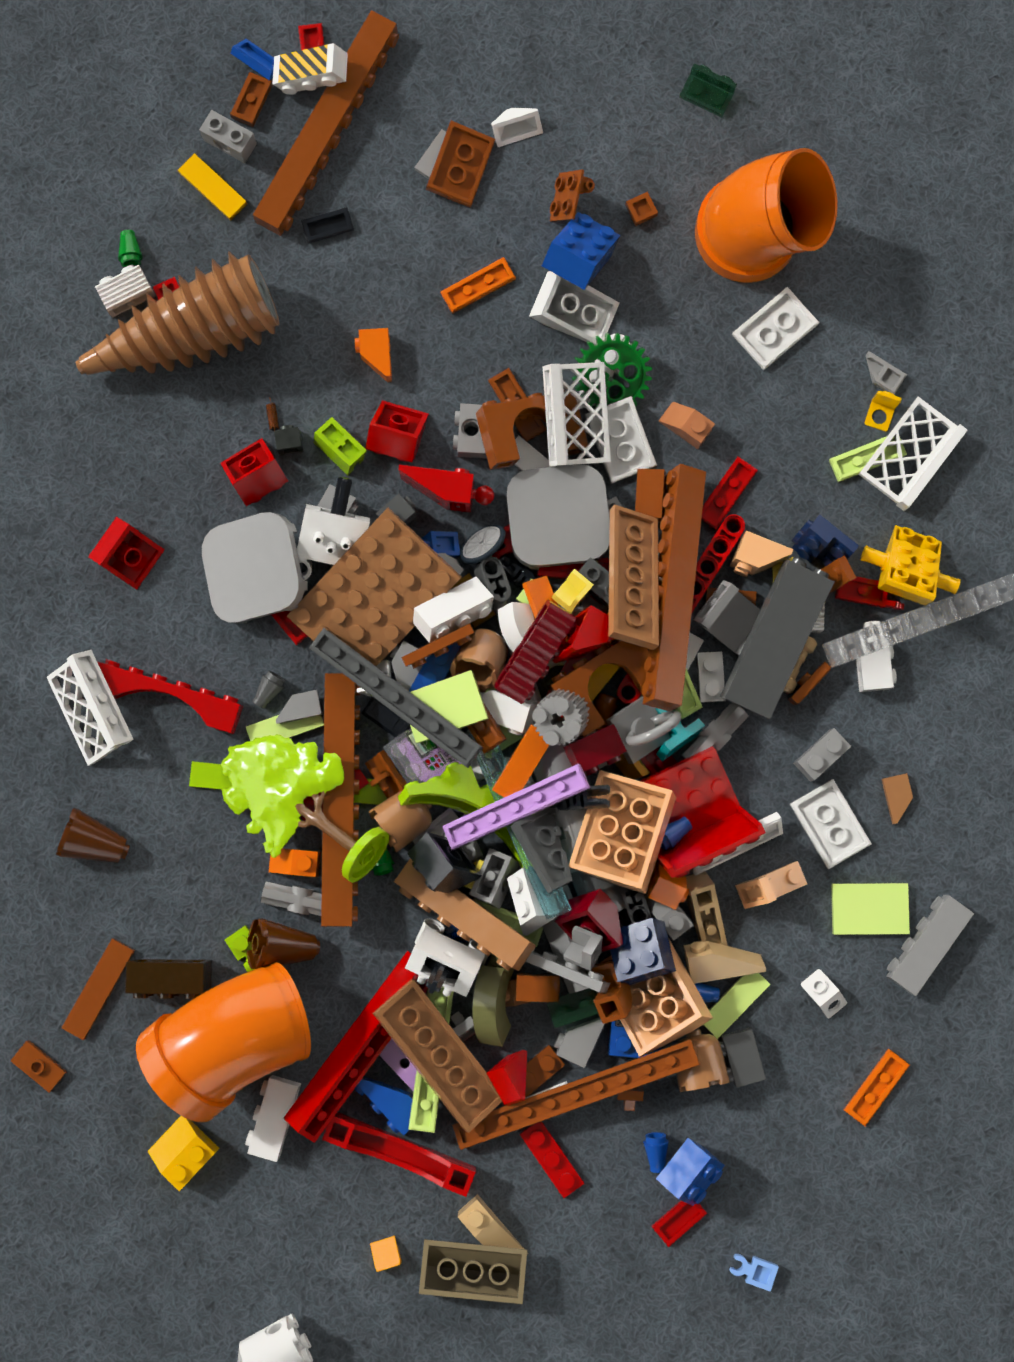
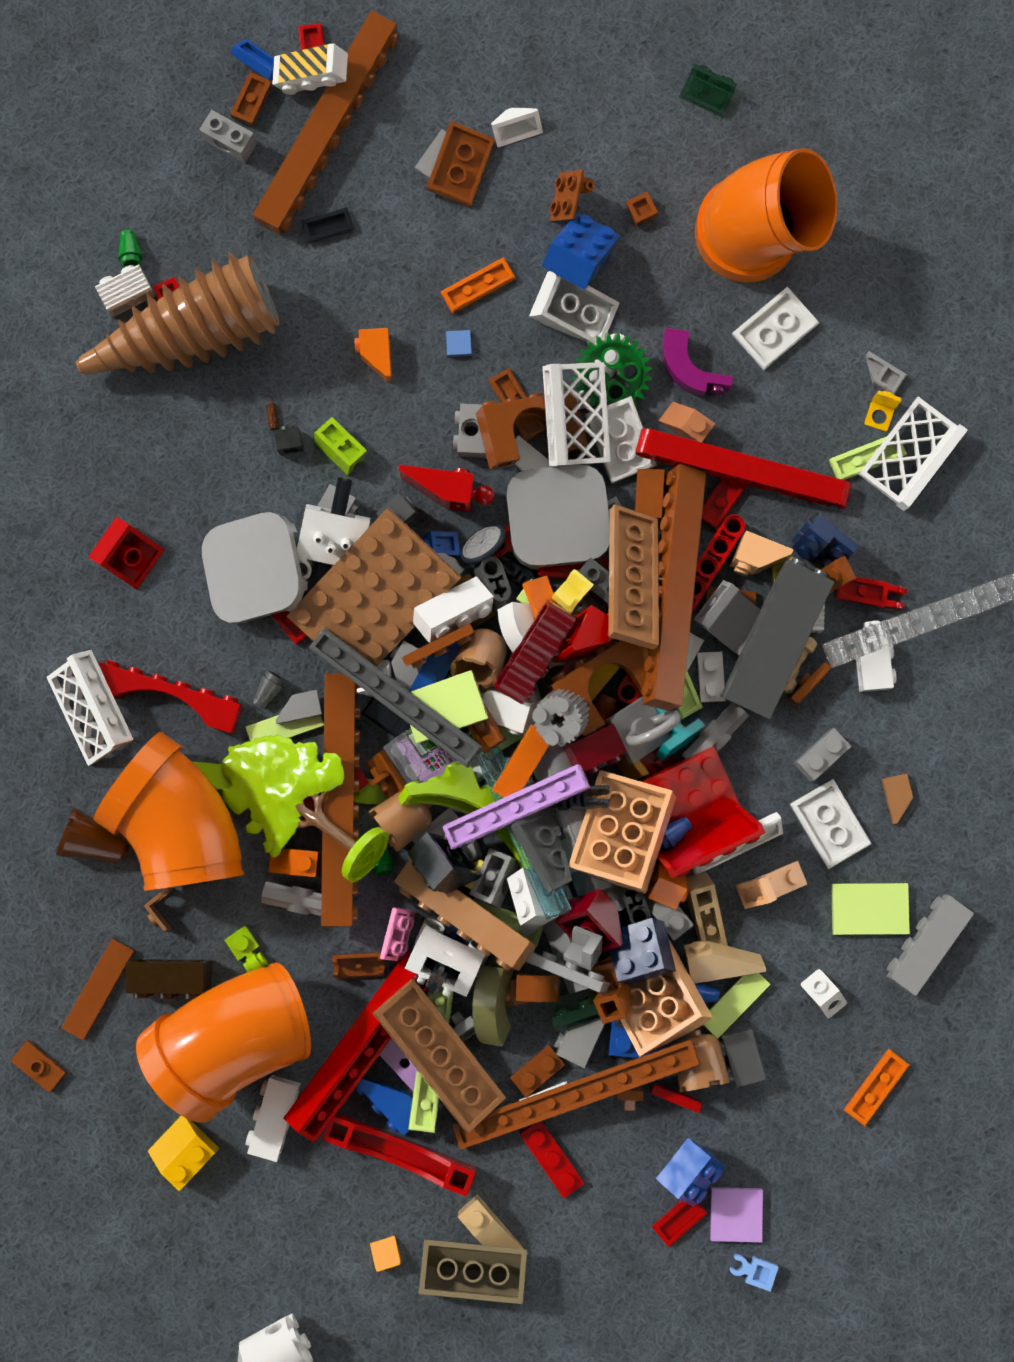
(154, 916): none -> medium nougat bracket
(171, 818): none -> orange cylinder
(212, 186): yellow tile -> none
(254, 472): red slope -> none
(279, 944): reddish brown cone -> none
(358, 965): none -> dark orange hinge
(396, 431): red slope -> none
(398, 934): none -> bright pink slope
(458, 343): none -> medium blue tile
(510, 1077): red slope -> none
(656, 1150): blue cone -> none
(675, 1097): none -> red tile
(683, 370): none -> magenta arch
(736, 1214): none -> lavender tile
(743, 468): none -> red beam
(911, 566): yellow slope -> none

